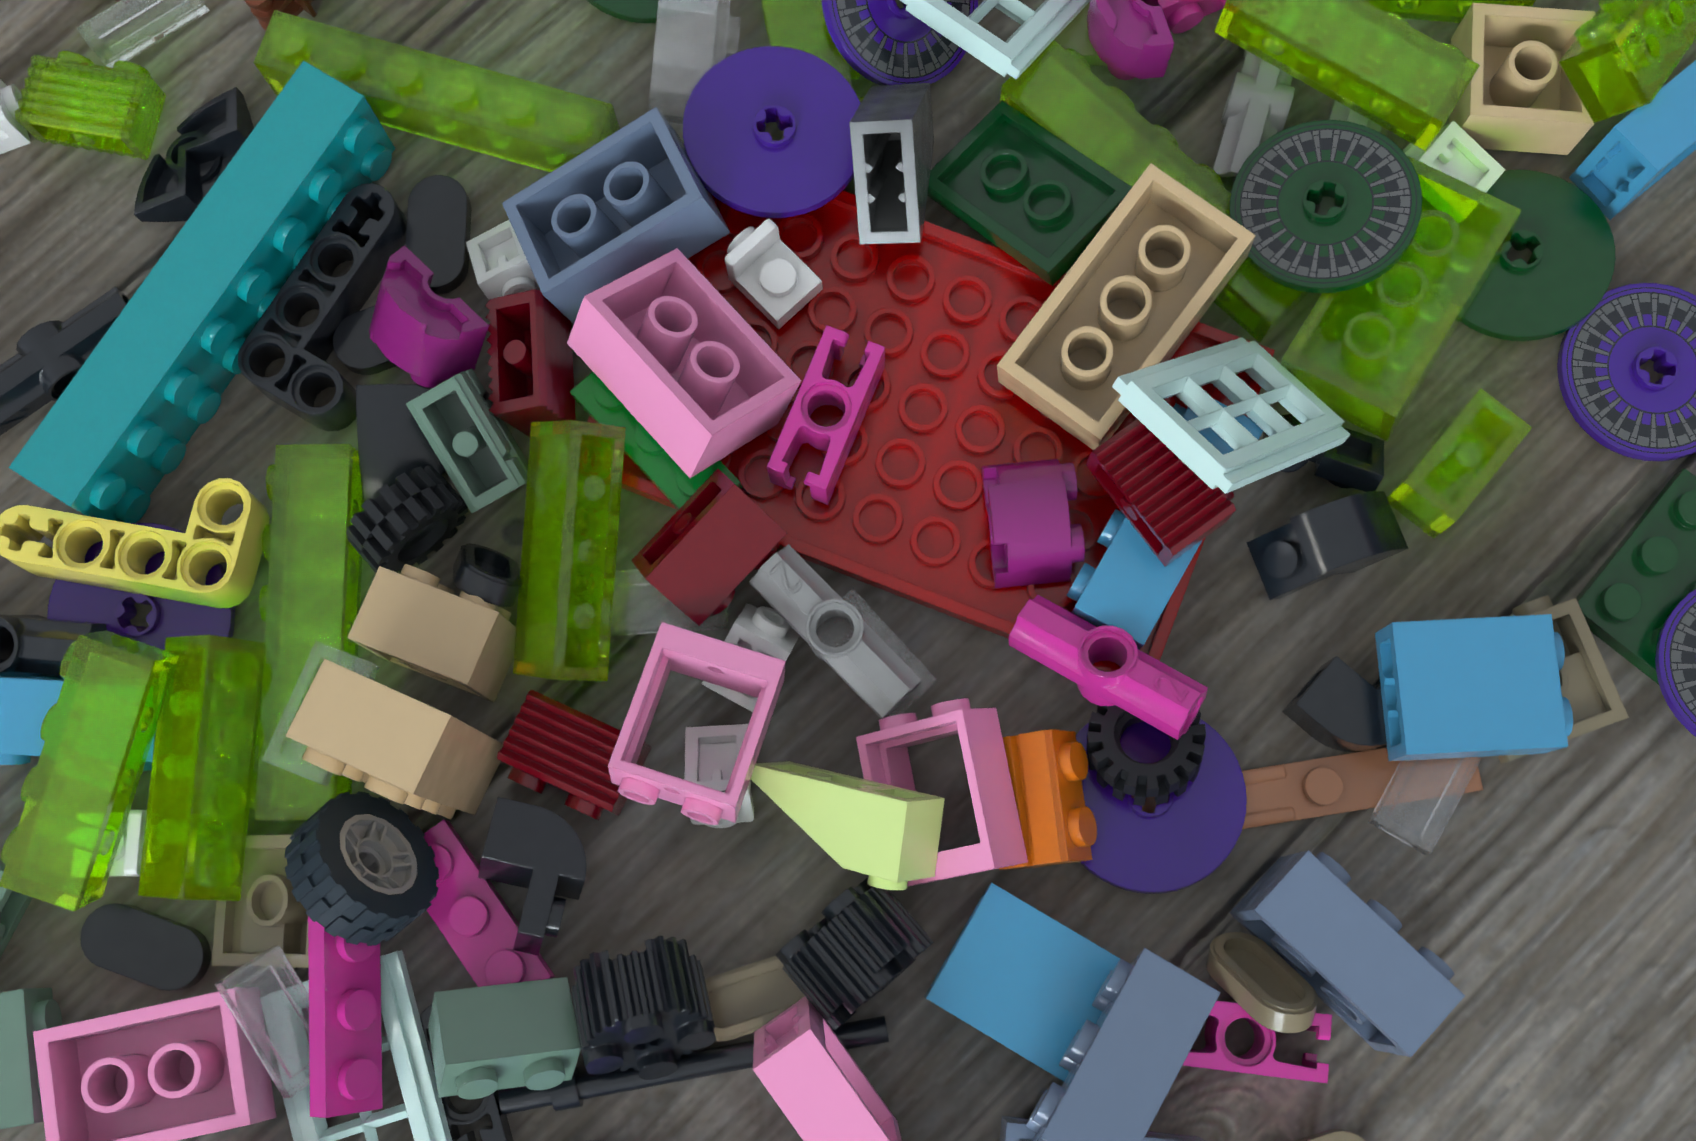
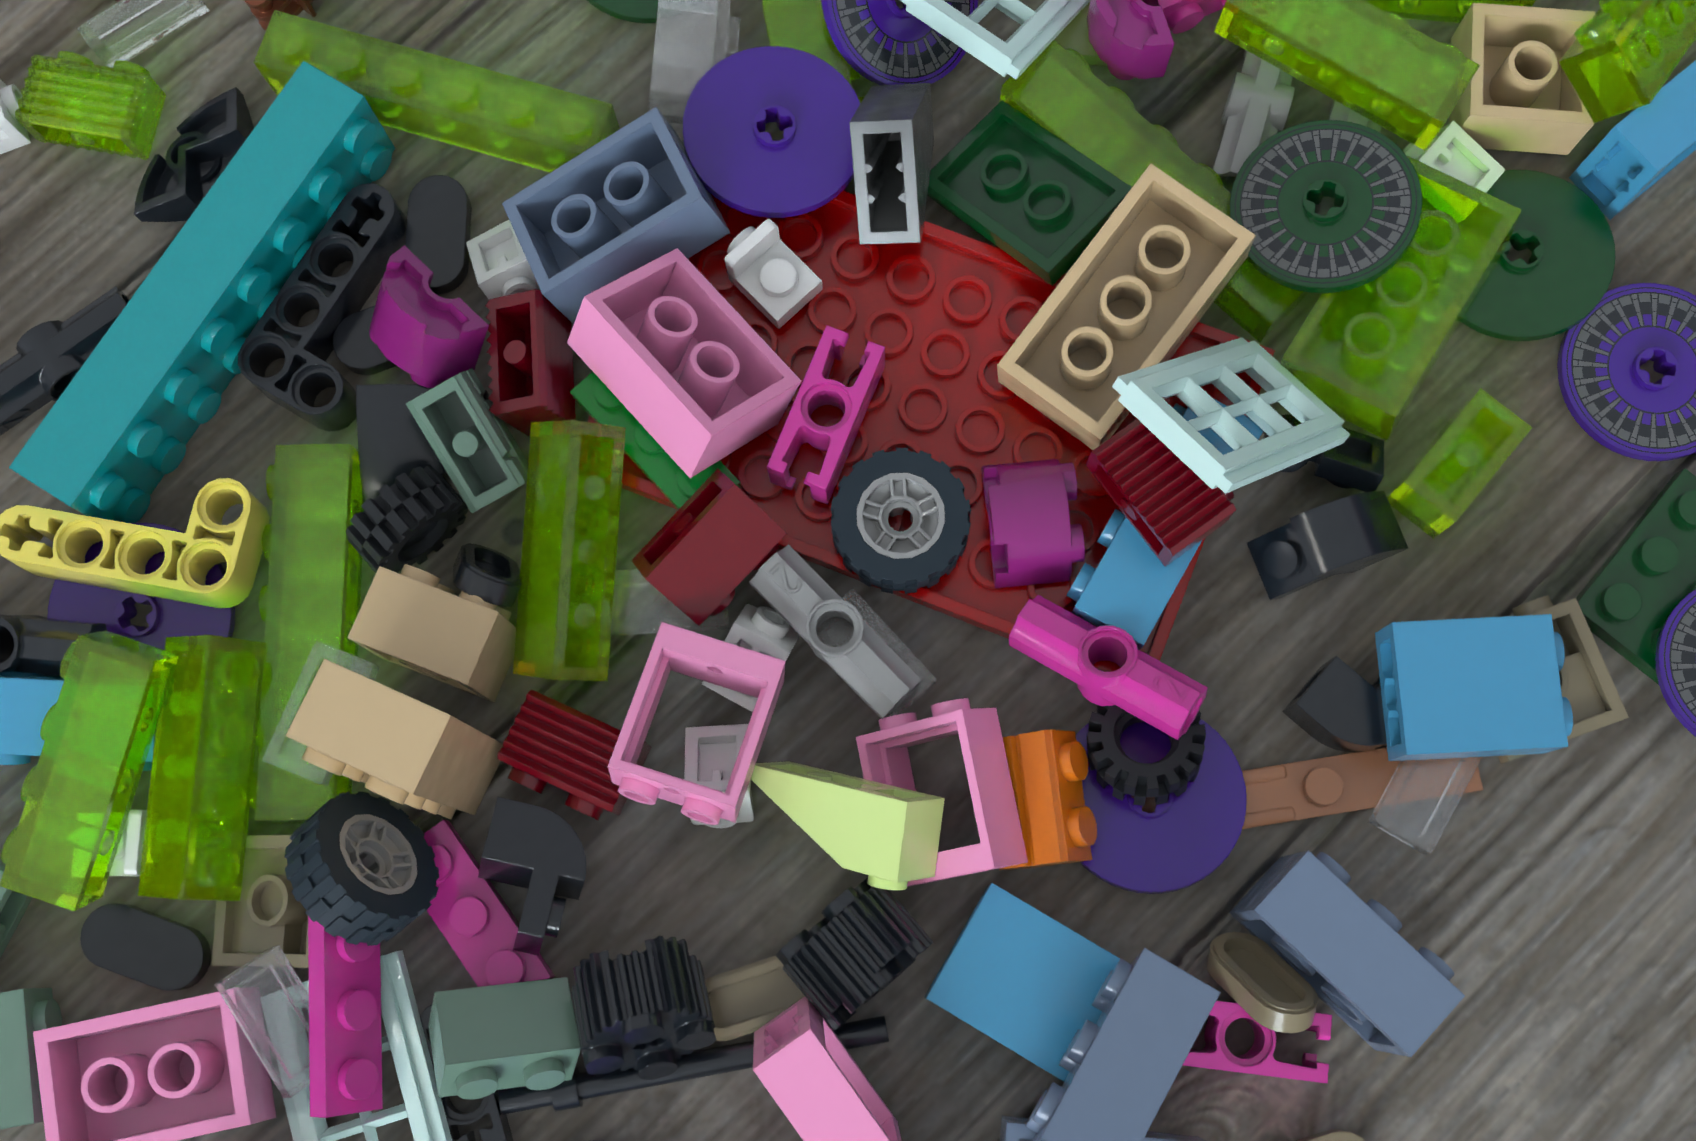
(889, 486): none -> black wheel

